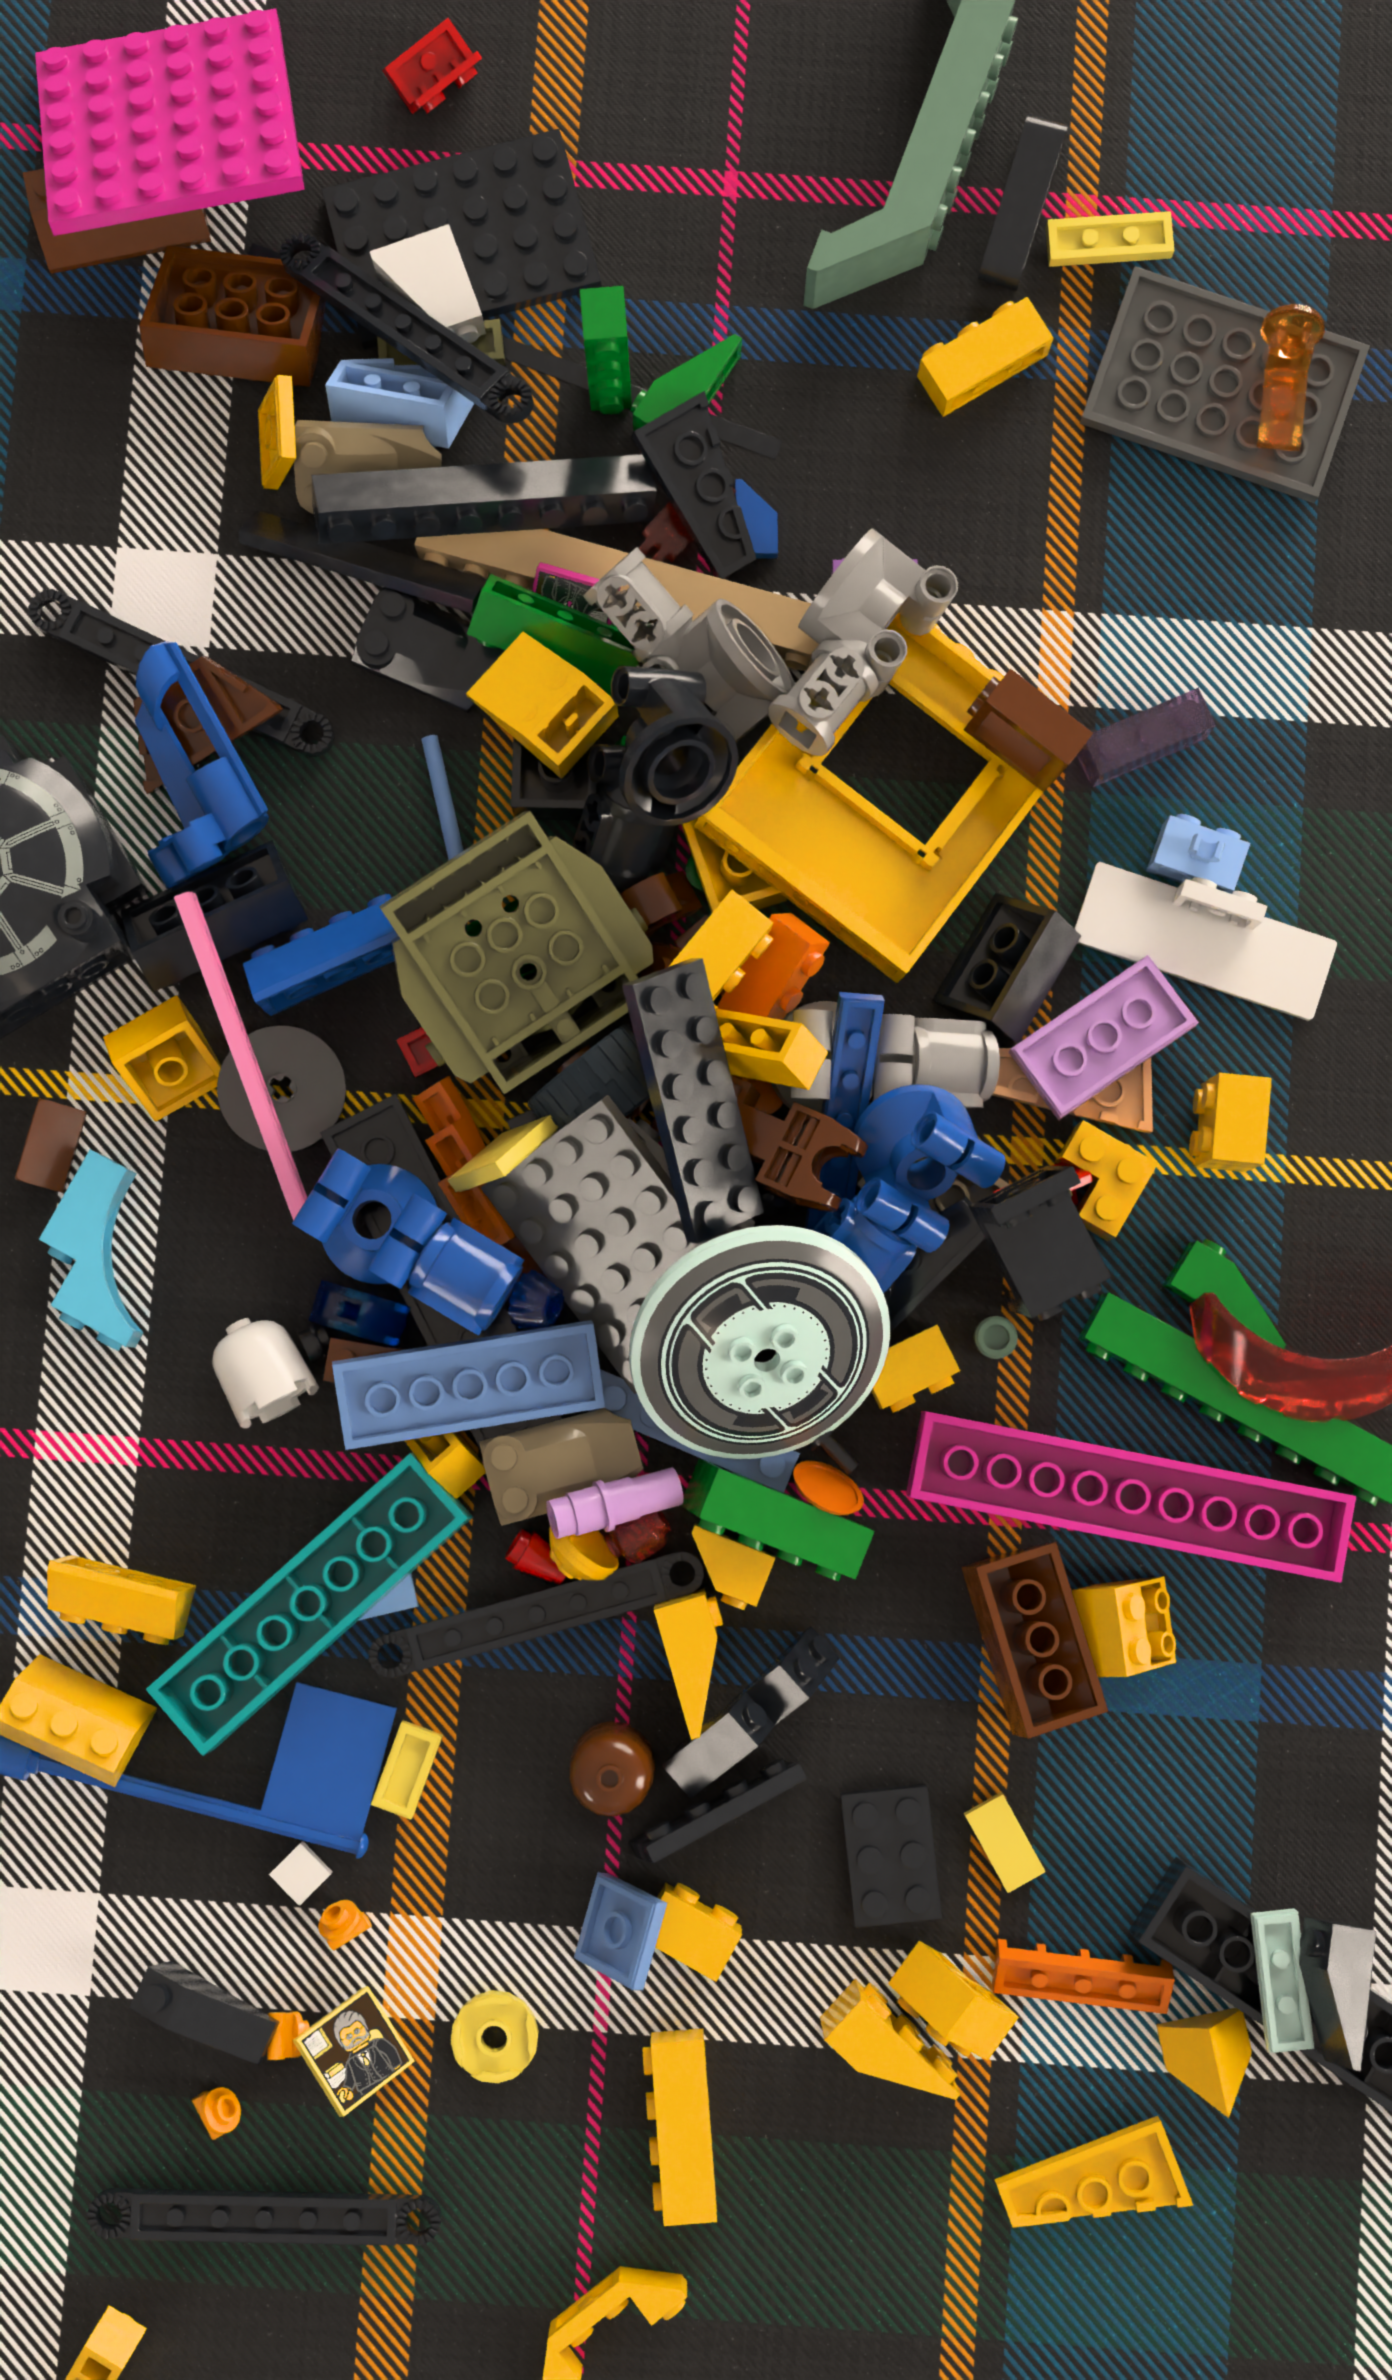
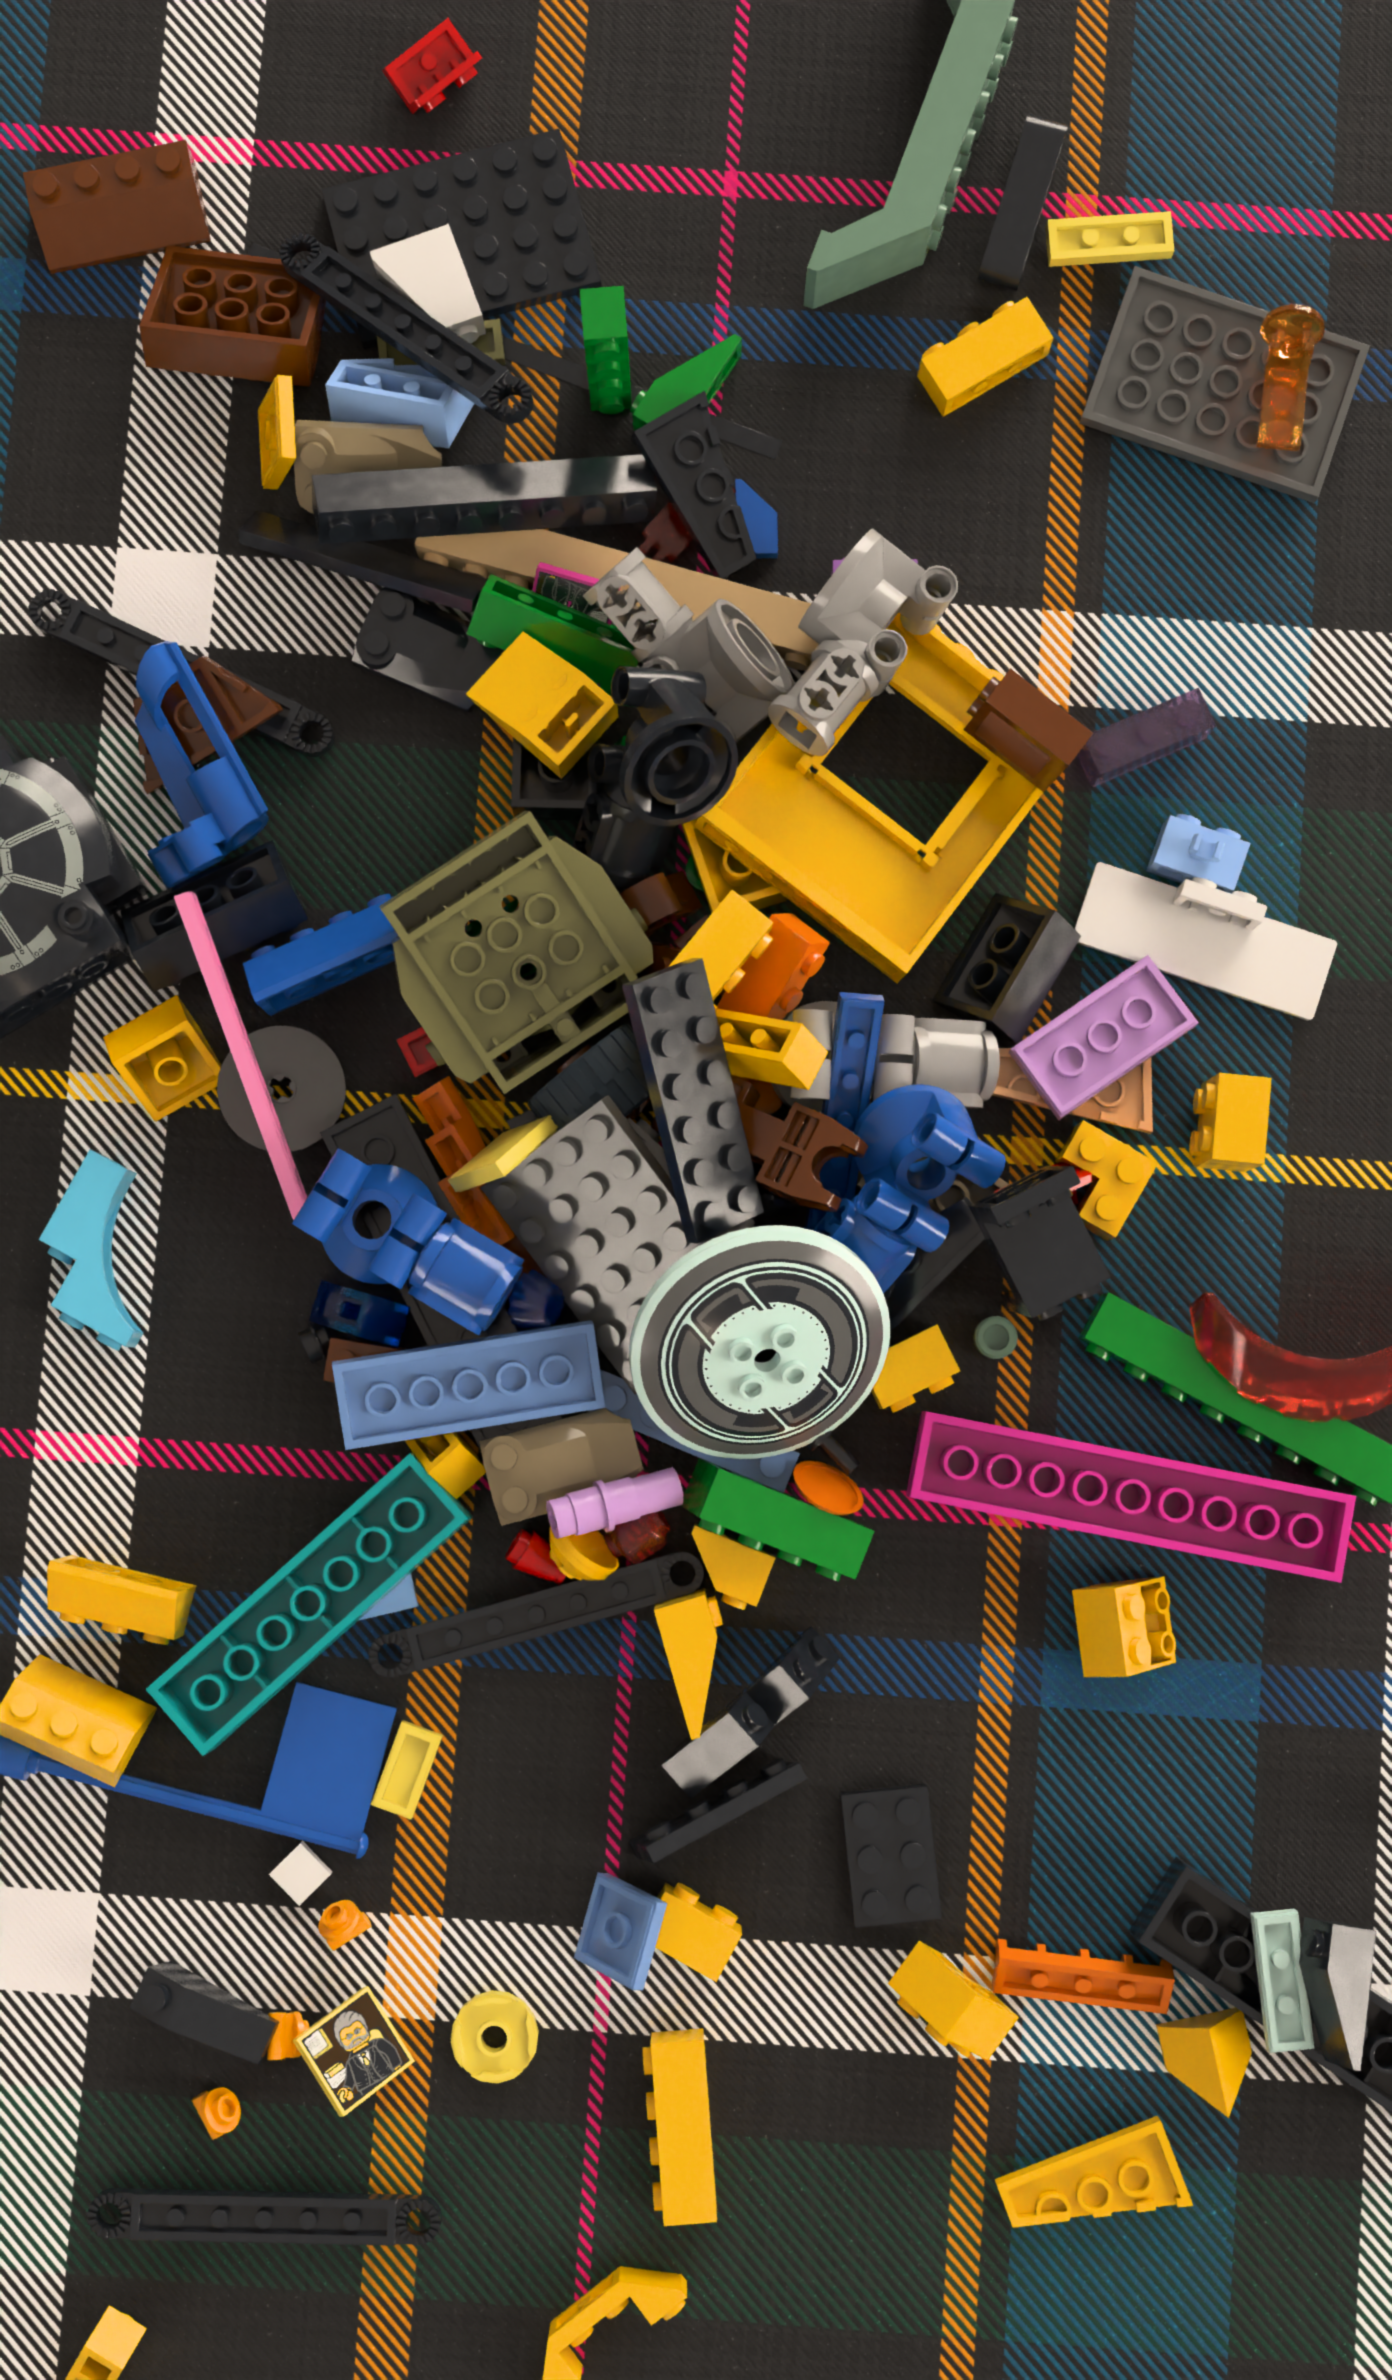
(50, 1145): reddish brown slope -> none
(166, 122): dark pink plate -> none
(261, 1371): white cylinder -> none
(442, 795): medium blue bar -> none
(611, 1768): reddish brown cylinder -> none
(885, 2046): yellow slope -> none
(1004, 1842): light yellow tile -> none
(1034, 1640): reddish brown slope -> none
(1206, 1270): green slope -> none

